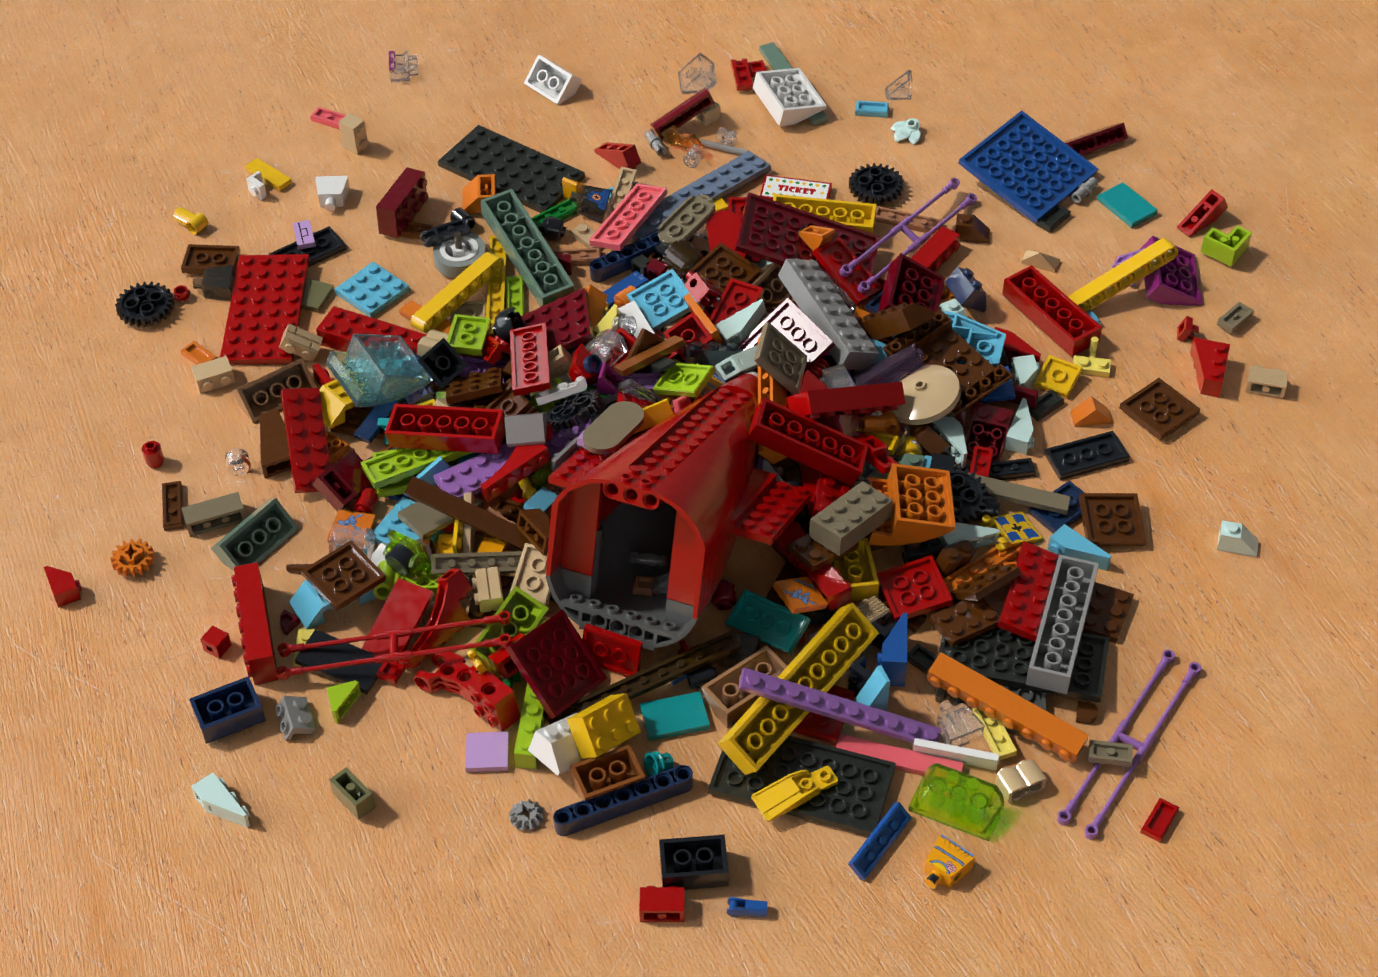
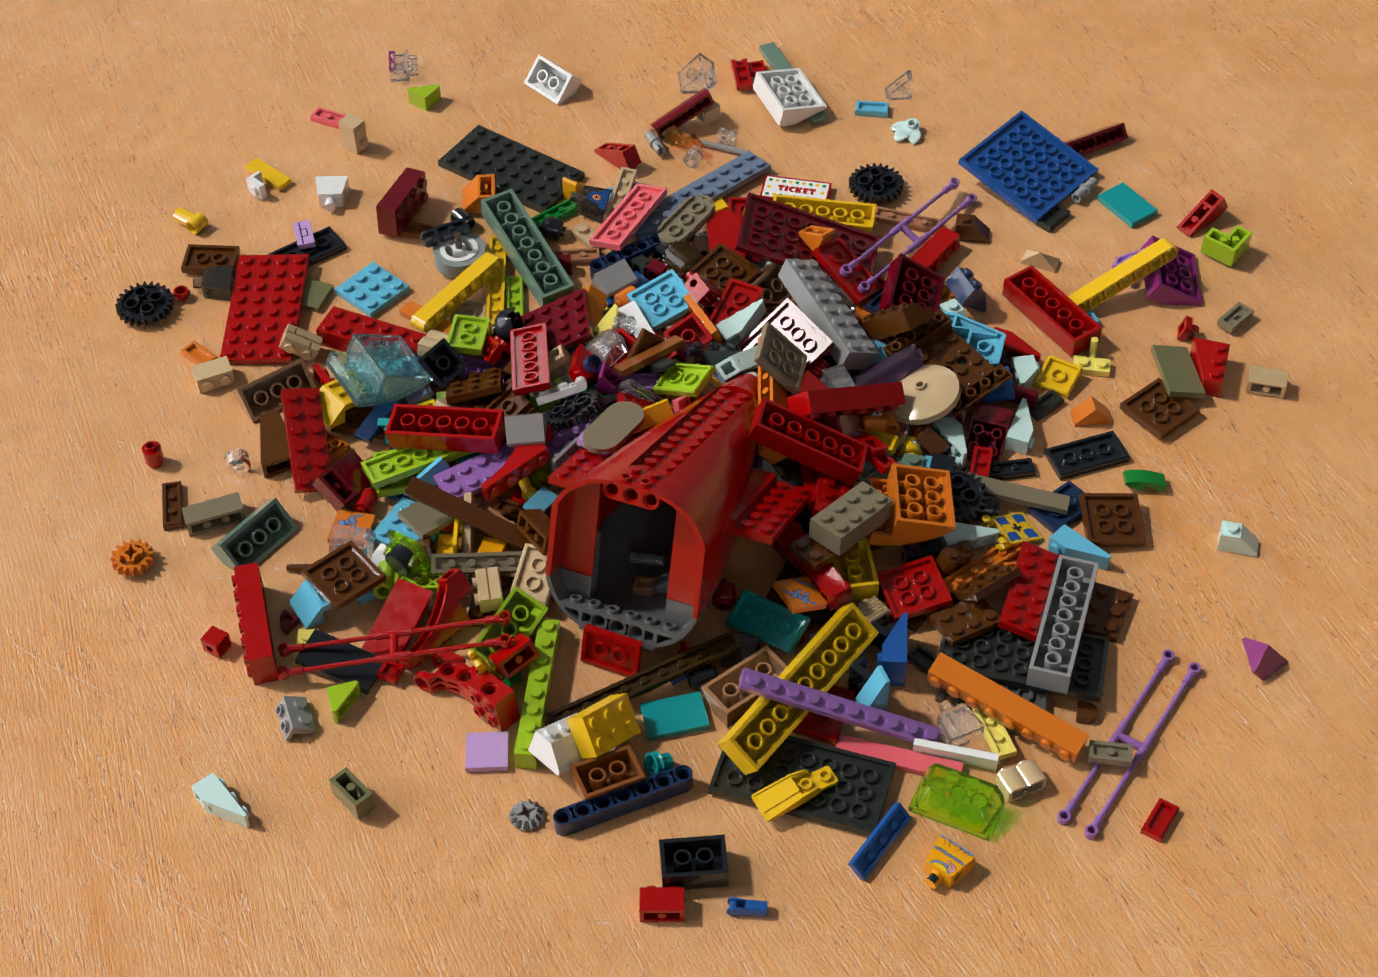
(63, 586): red slope -> none
(227, 709): dark blue brick -> none
(424, 96): none -> lime slope
(556, 663): dark red plate -> none
(614, 278): none -> light grey slope
(1140, 478): none -> green slope
(1178, 371): none -> olive tile
(1262, 658): none -> magenta slope

